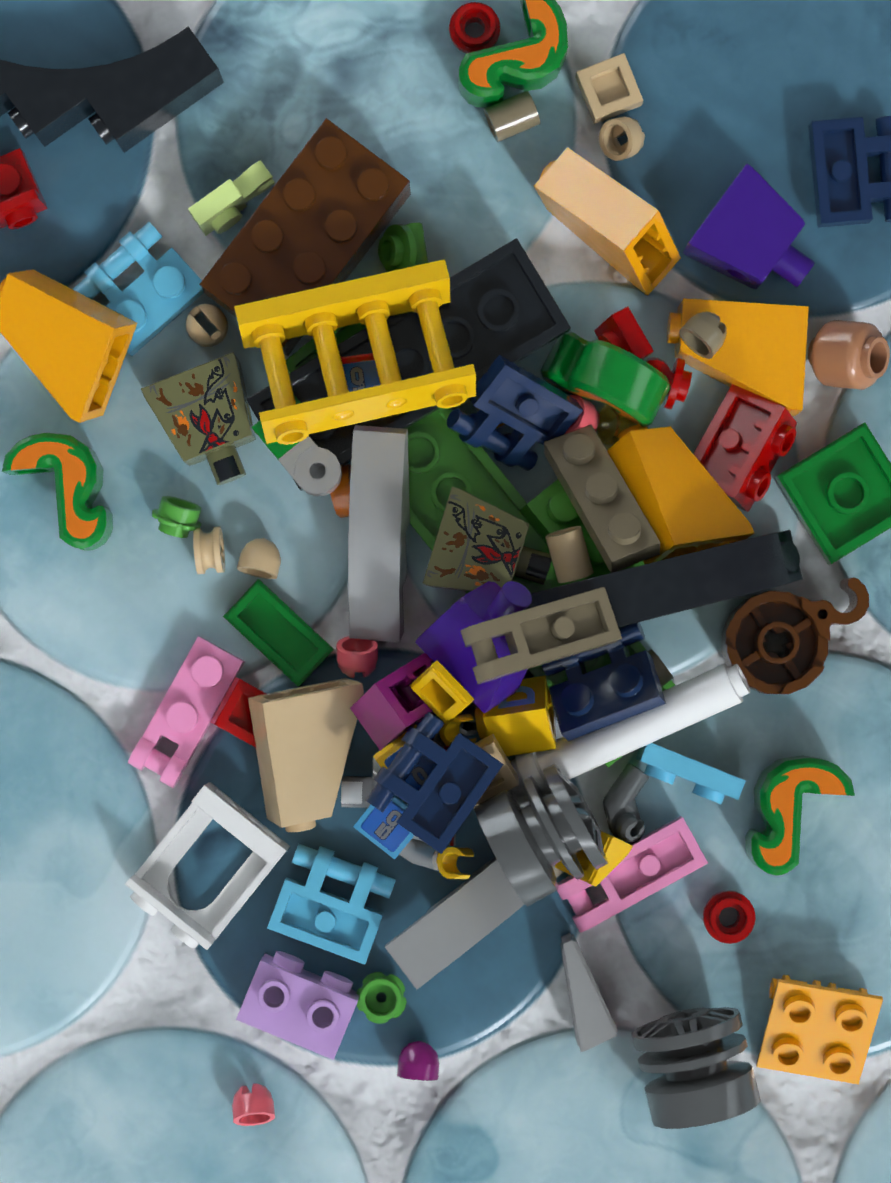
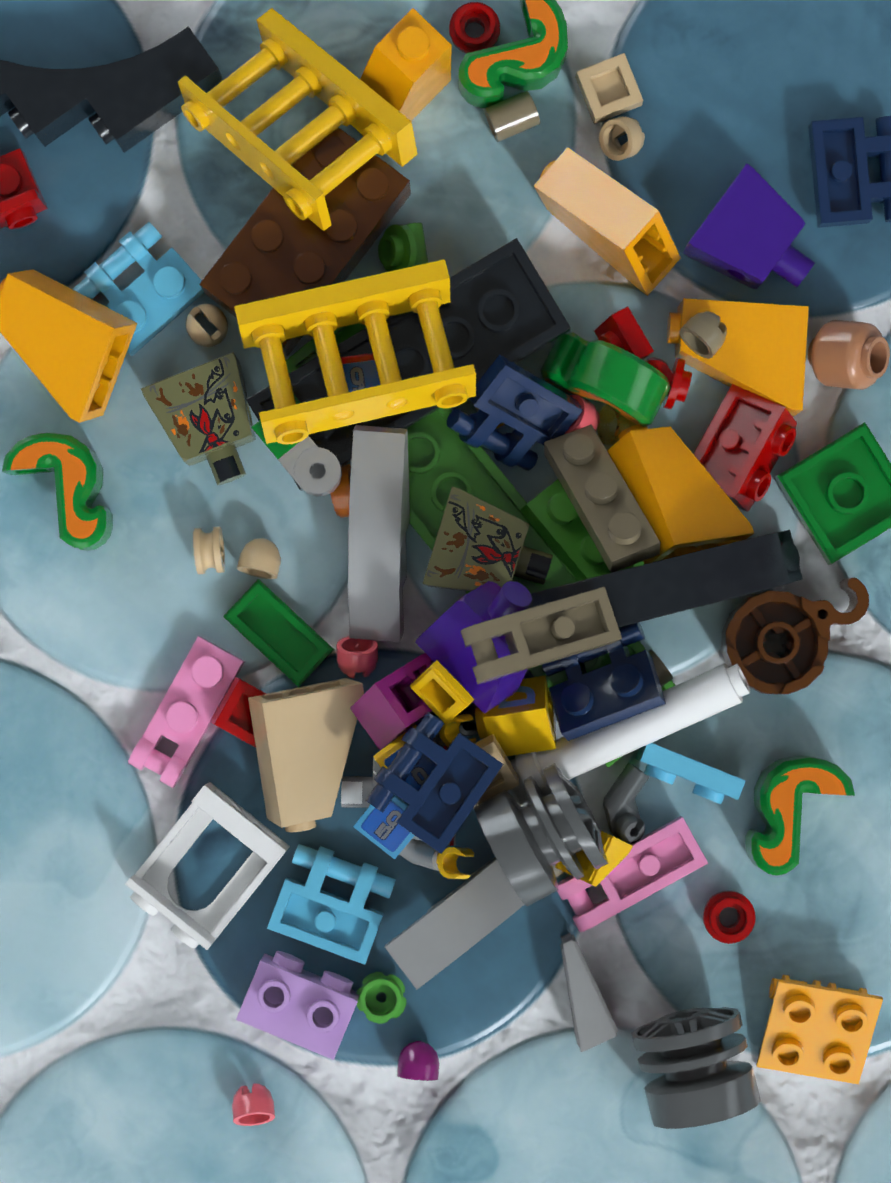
(177, 516): bright green plate -> none
(223, 205): yellowish green plate -> none
(314, 75): none -> yellow fence
(409, 65): none -> light orange slope
(569, 554): tan hinge -> none

